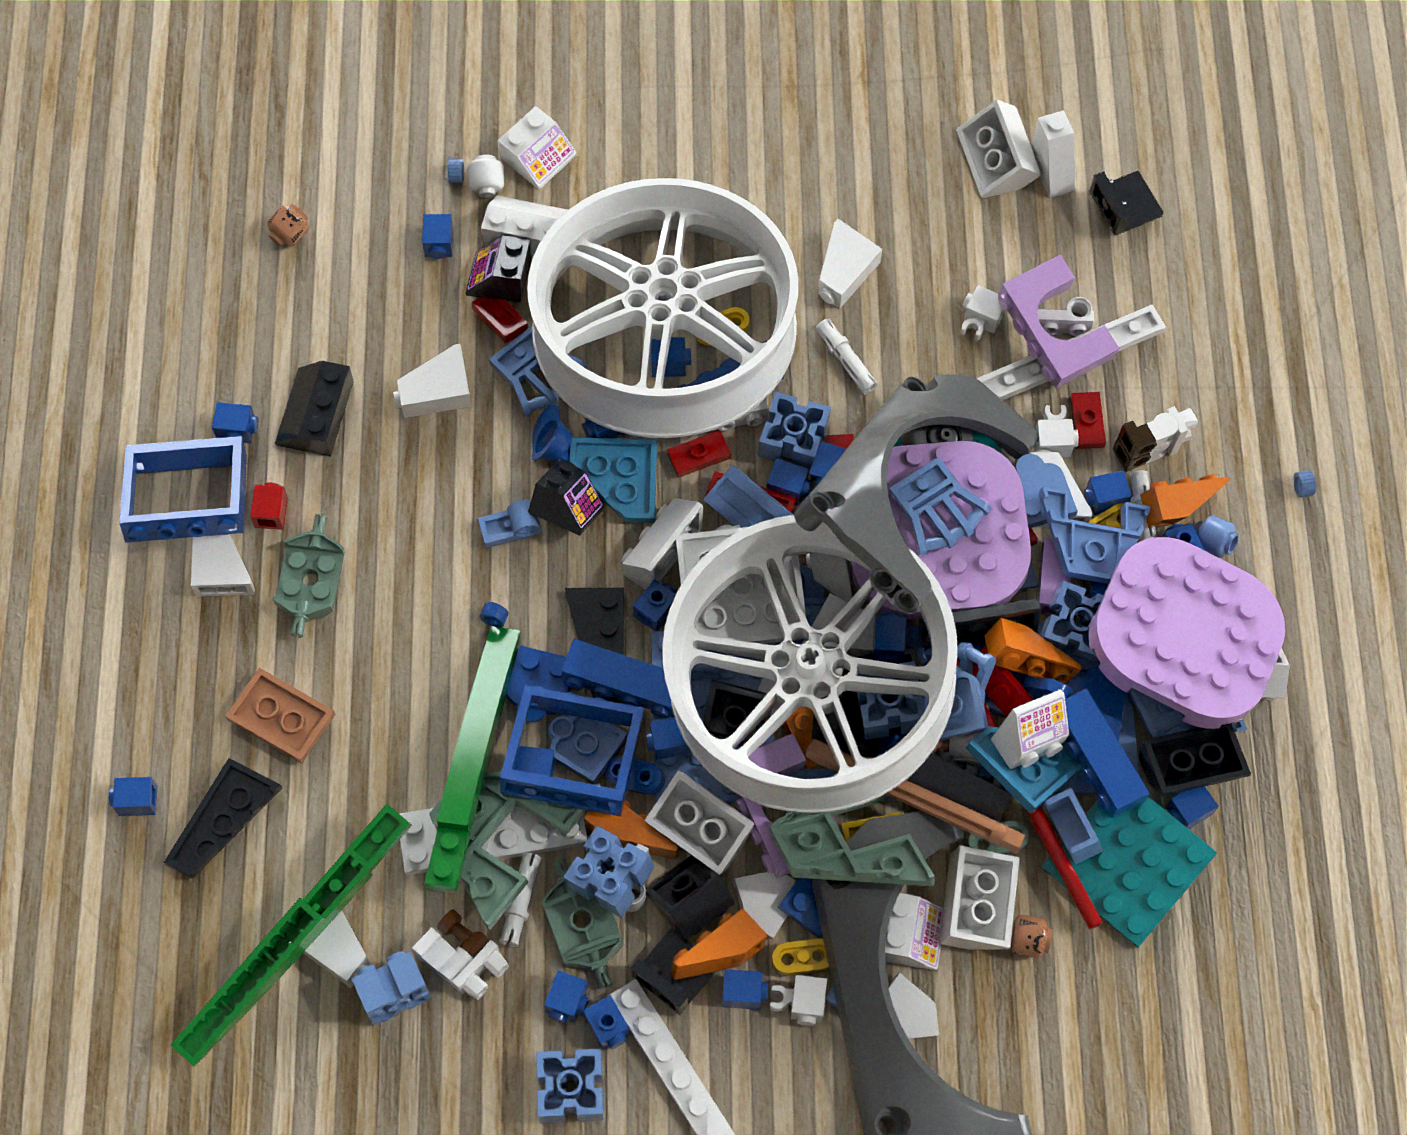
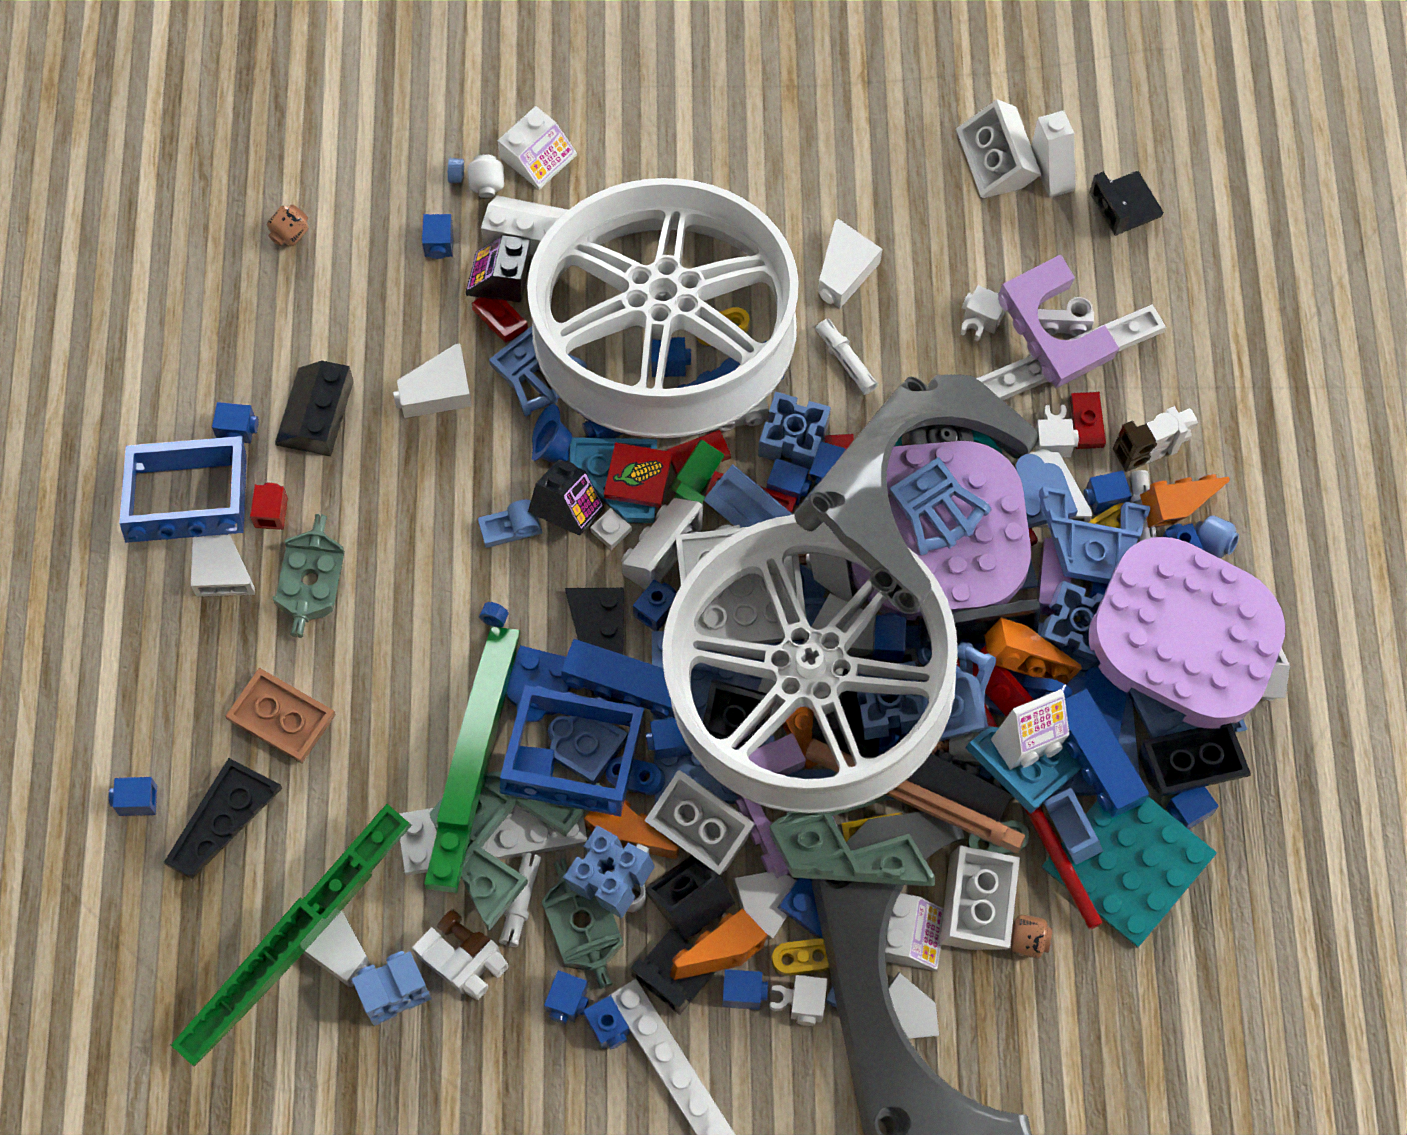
(556, 1072): medium blue brick -> none
(611, 529): none -> white plate
(638, 475): none -> red tile
(696, 472): none -> green bracket
(1304, 483): medium blue axle -> none

